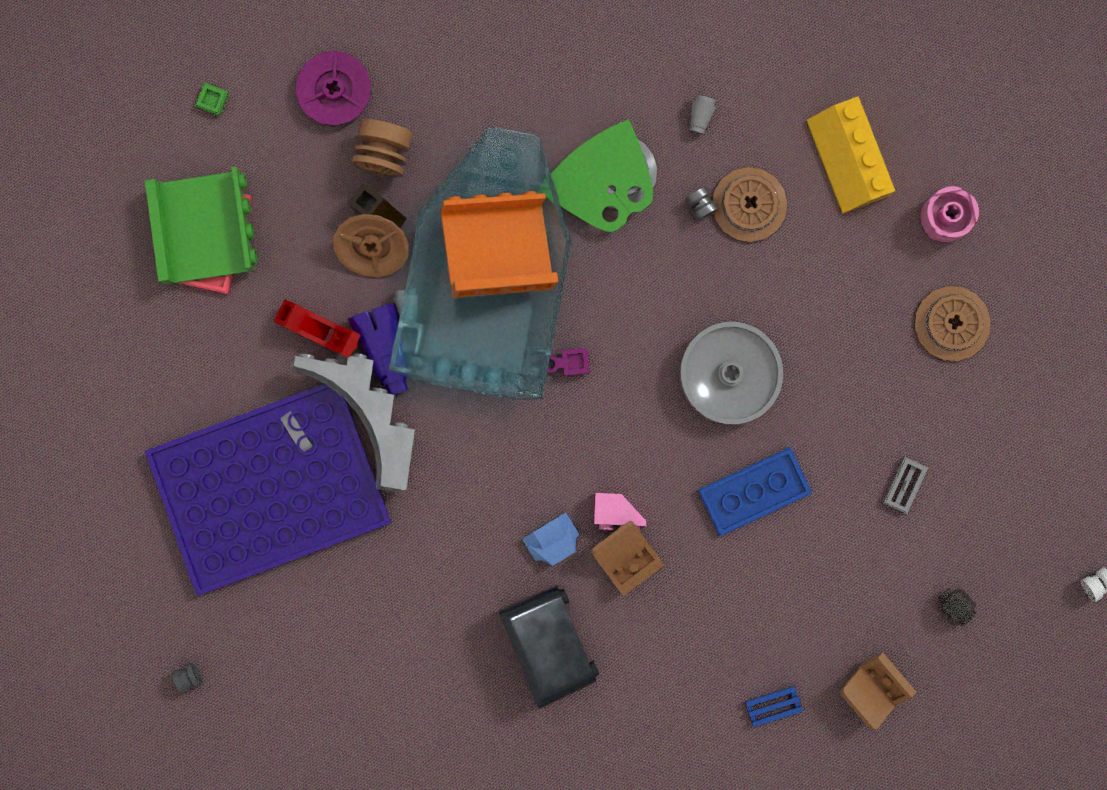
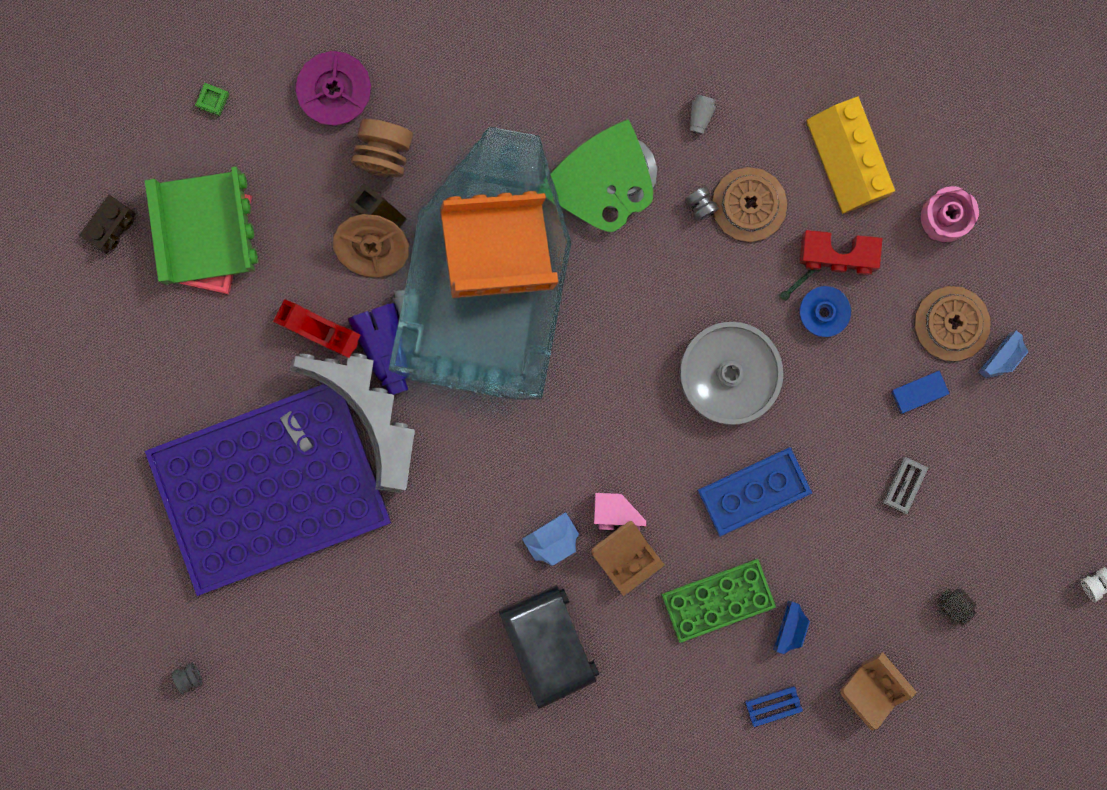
(108, 224): none -> dark brown bracket
(572, 362): magenta plate -> none
(718, 600): none -> bright green tile
(785, 295): none -> clear green hinge
(792, 629): none -> blue slope
(818, 252): none -> red arch
(834, 302): none -> blue dish
(920, 392): none -> blue tile
(1005, 357): none -> medium blue slope

